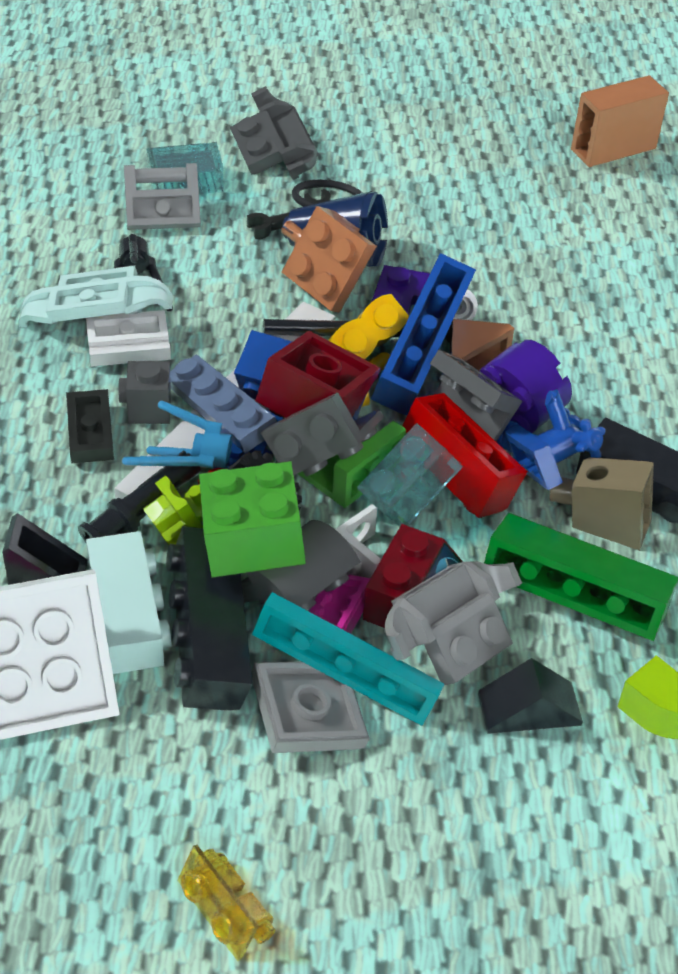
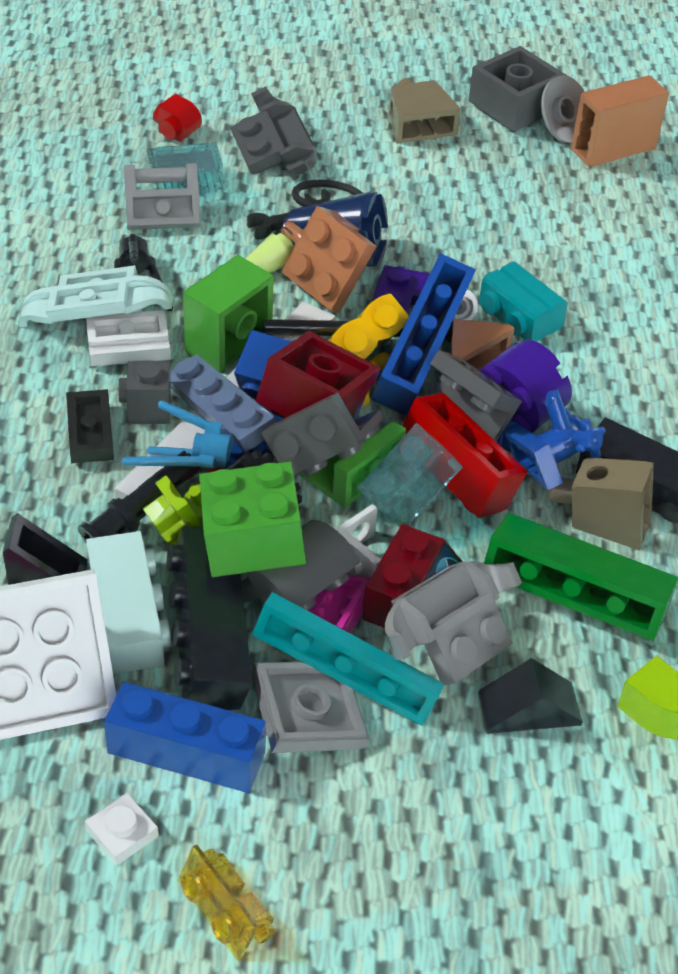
(121, 829): none -> white plate
(177, 118): none -> red plate
(185, 737): none -> blue brick
(225, 310): none -> bright green brick
(272, 253): none -> yellowish green cone
(422, 111): none -> dark tan torso
(511, 87): none -> dark grey brick
(522, 302): none -> teal brick
(560, 106): none -> light grey dish

